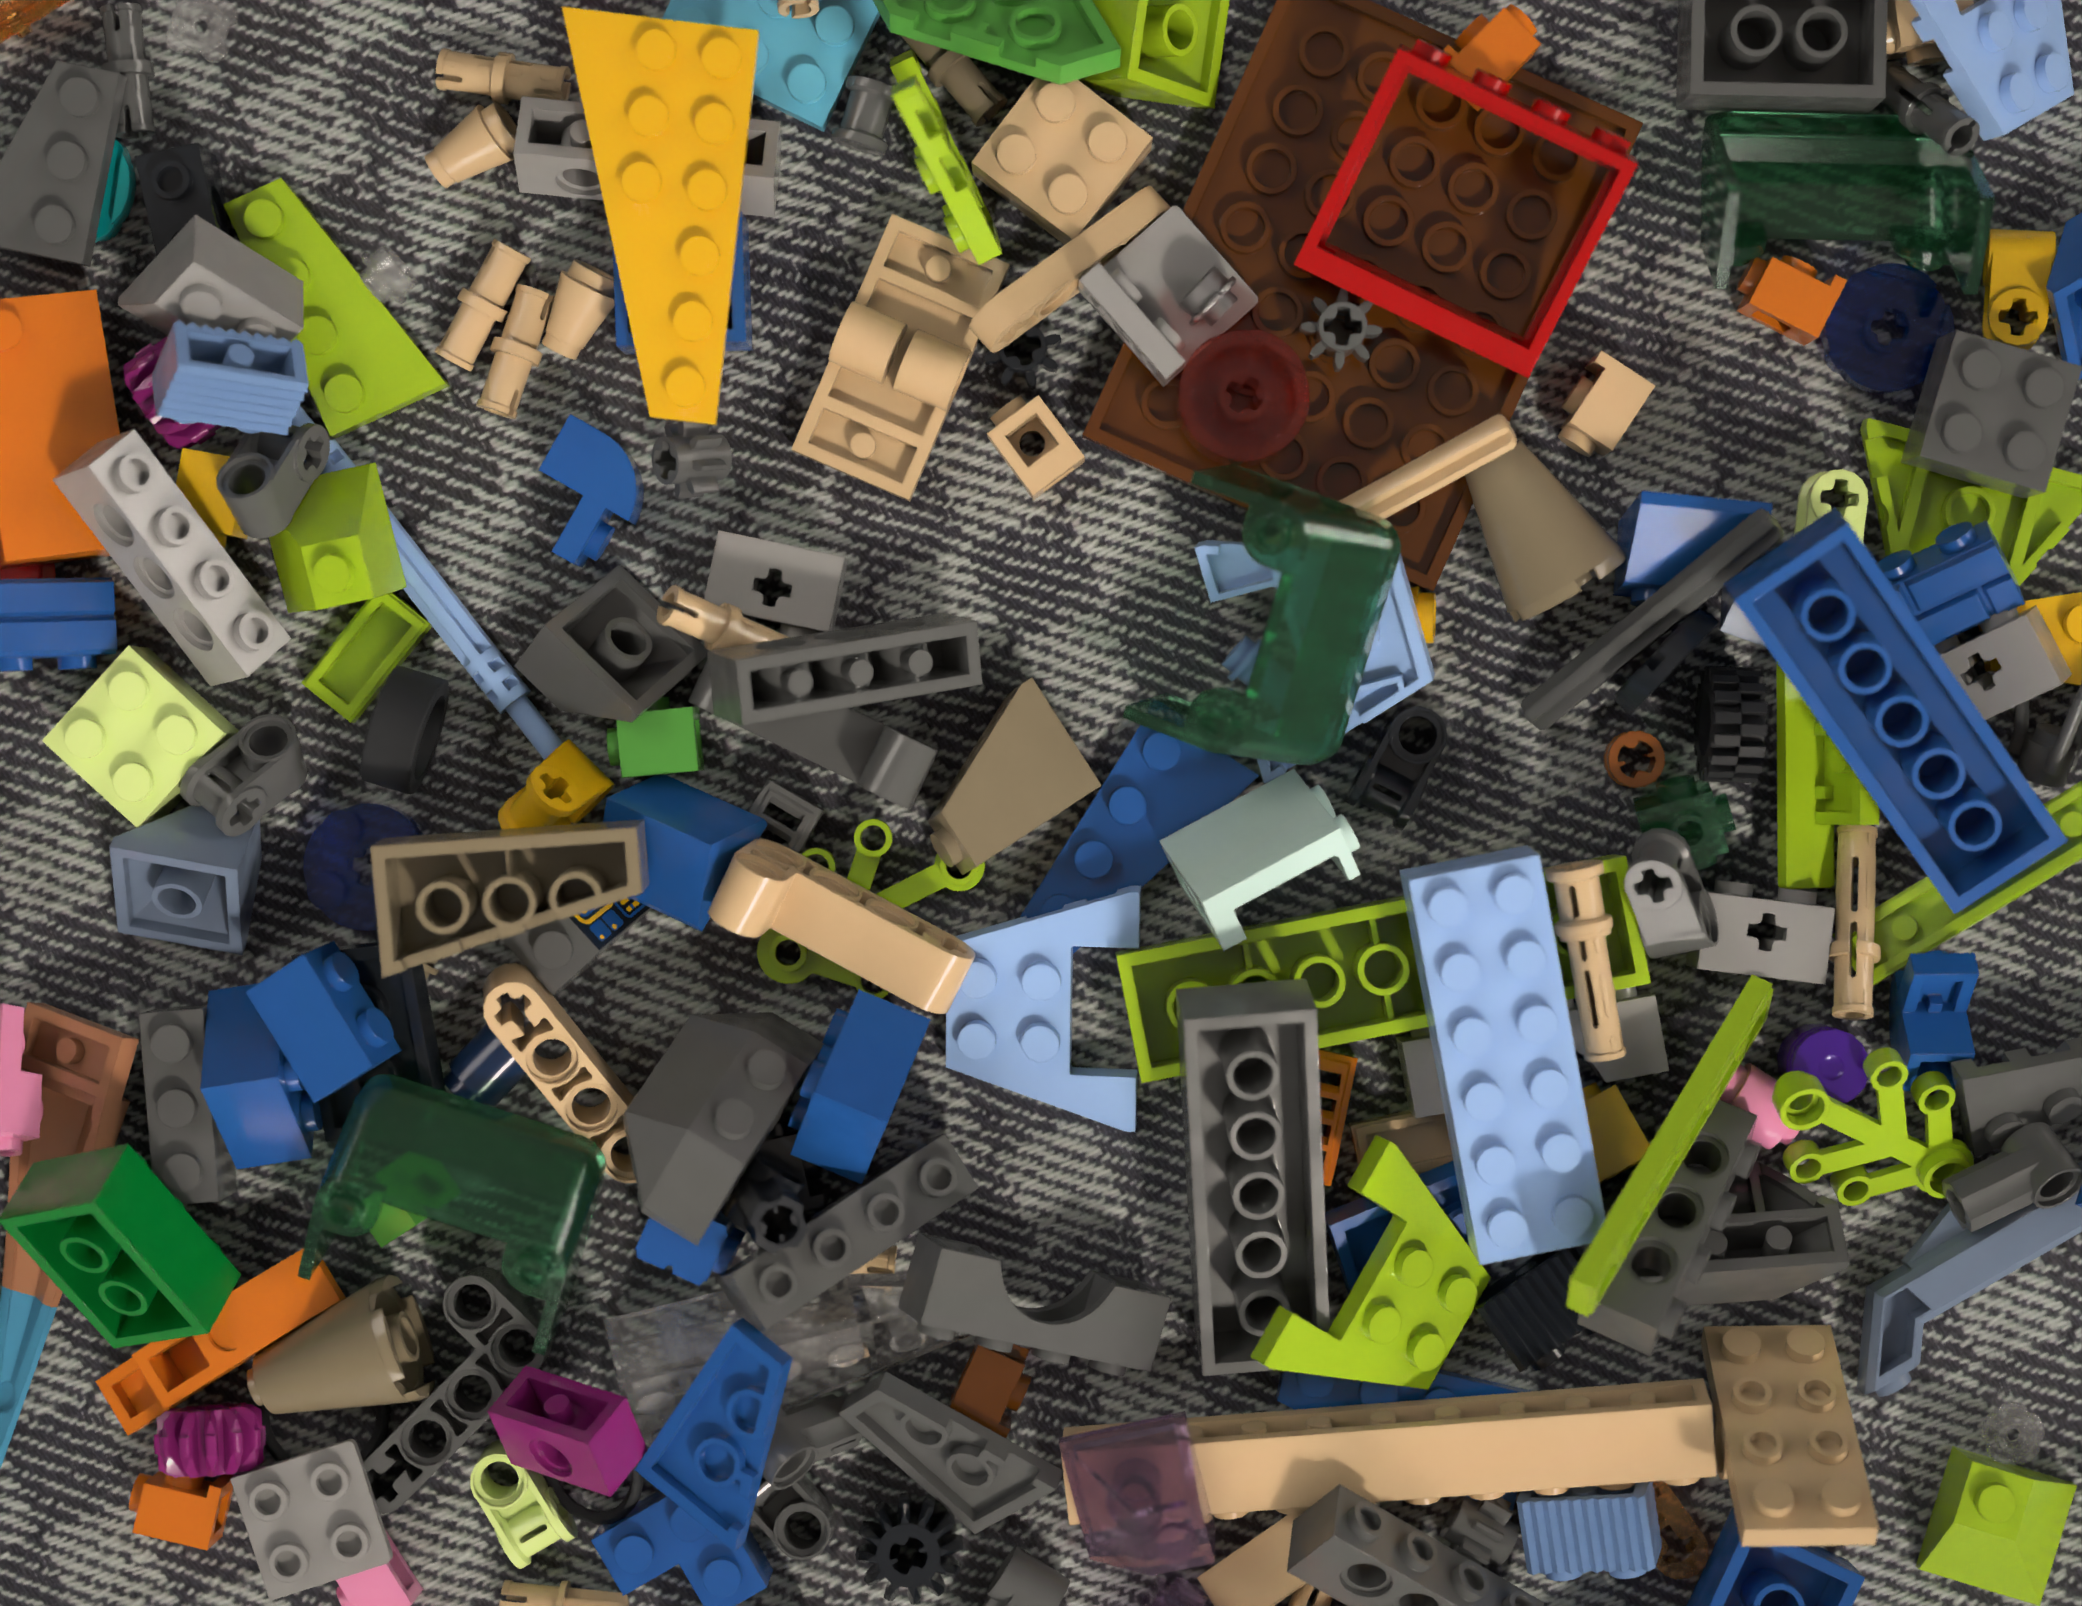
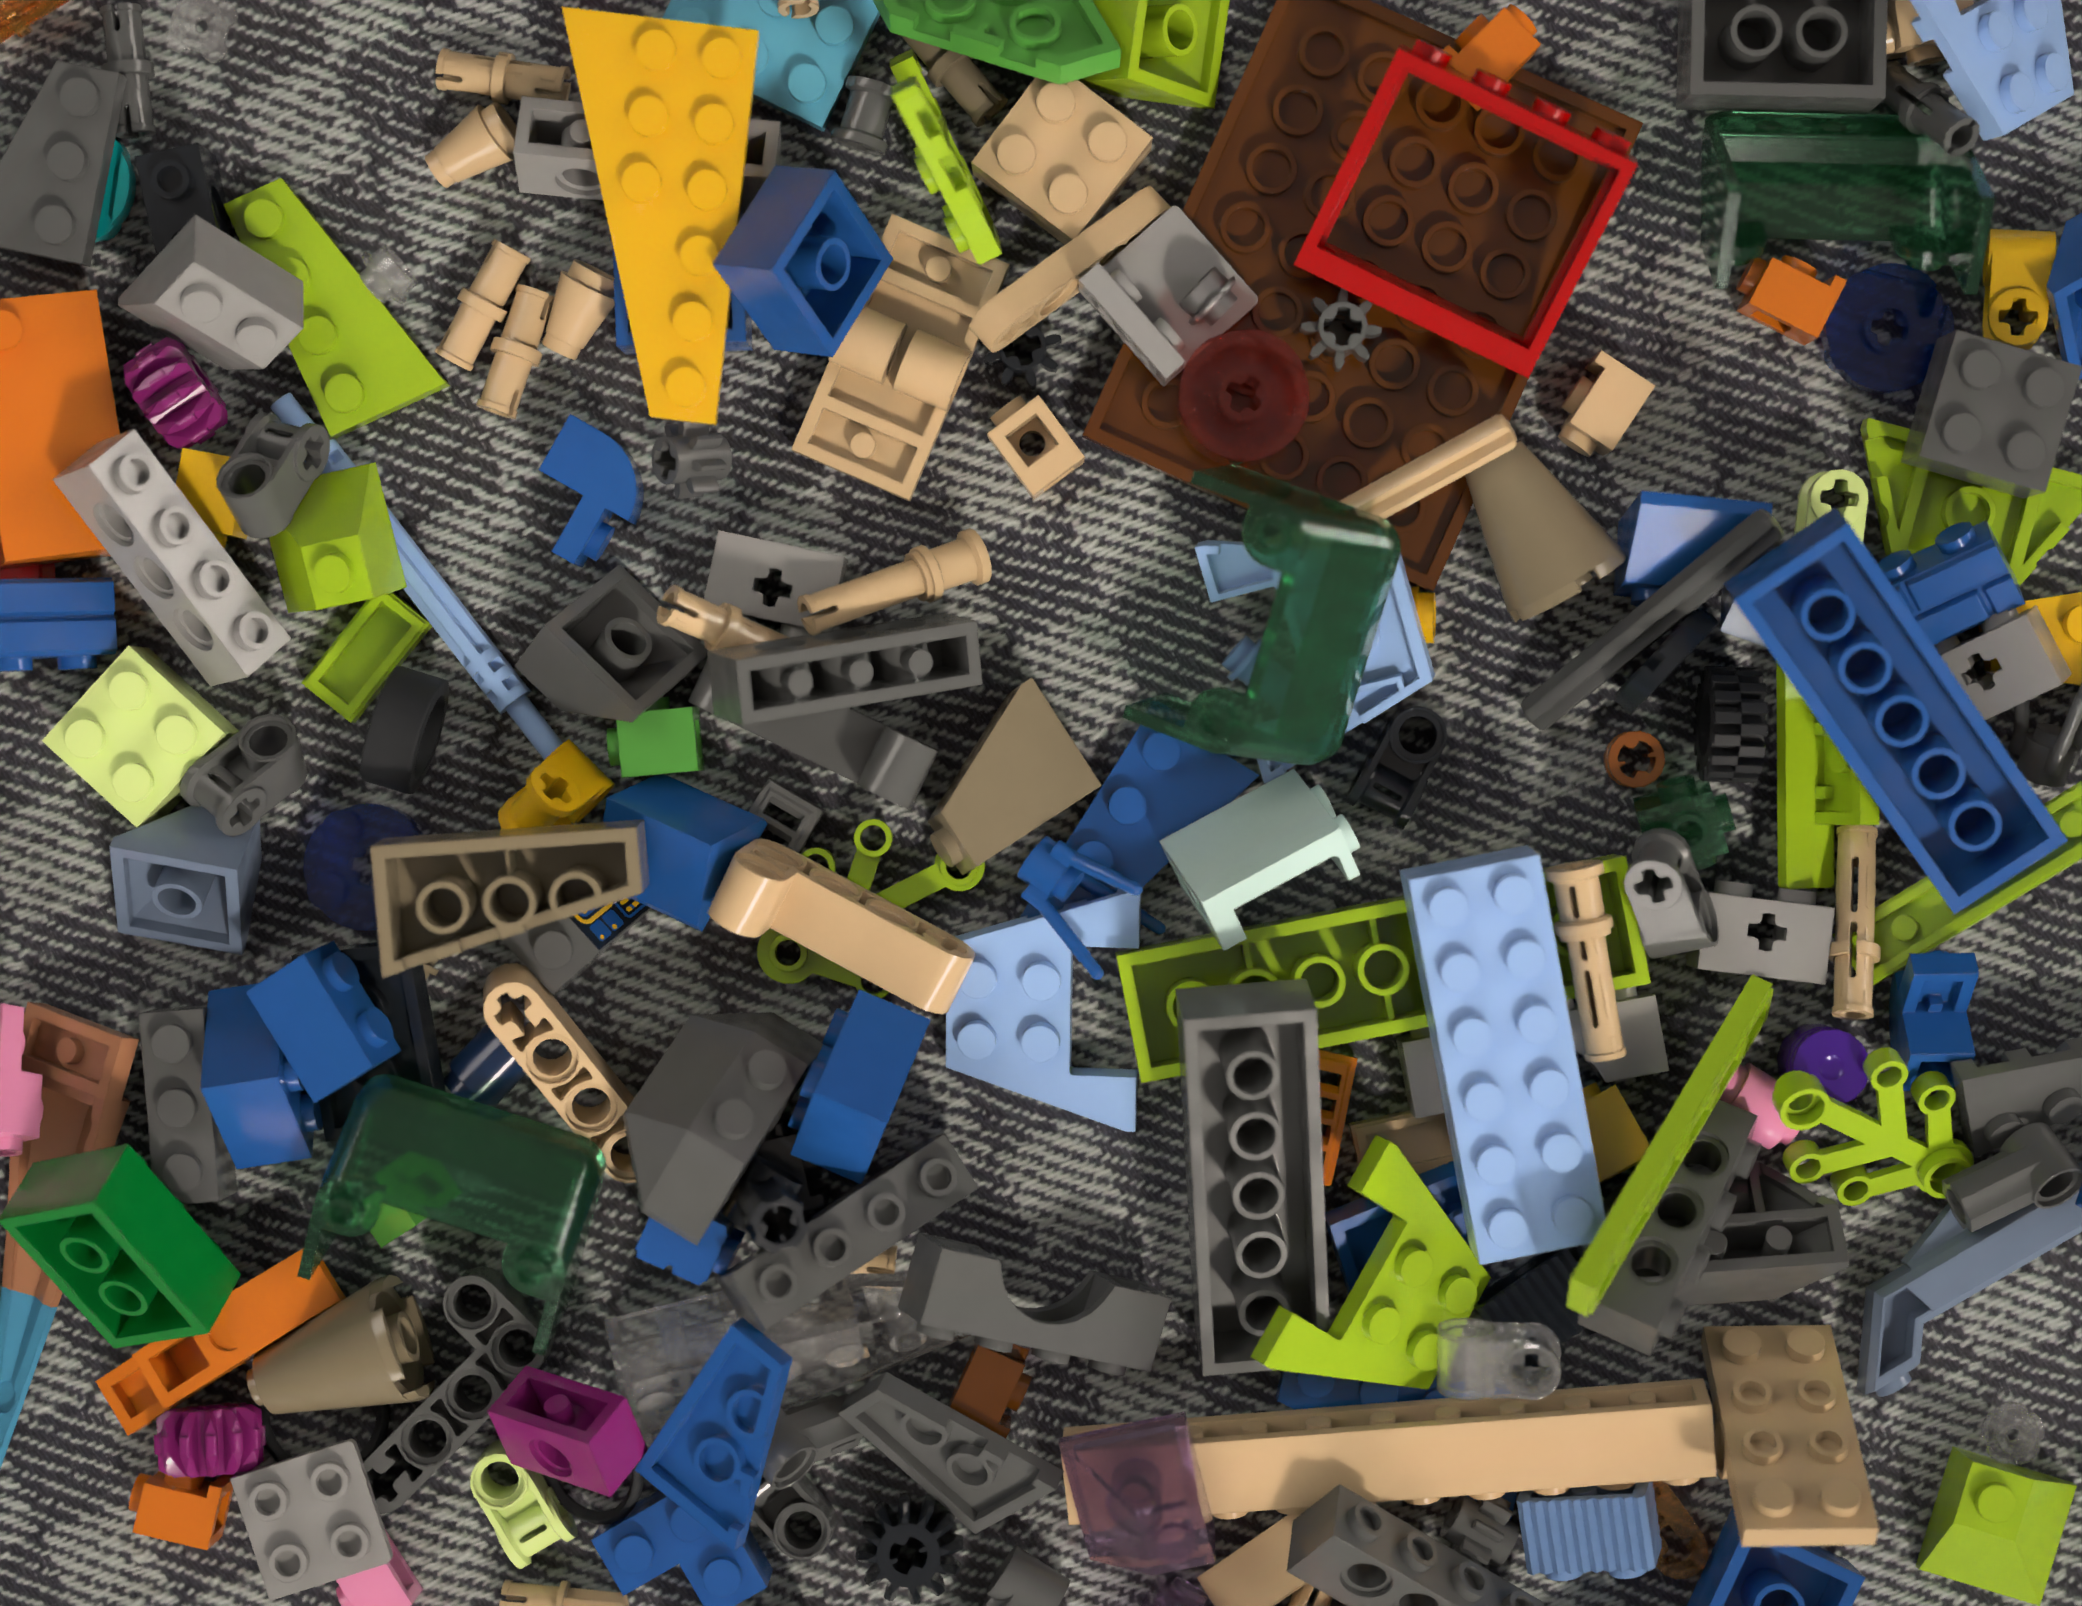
(229, 379): medium blue brick -> none
(803, 260): none -> blue brick
(921, 575): none -> tan pin
(1056, 872): none -> blue plant
(1489, 1359): none -> clear piece

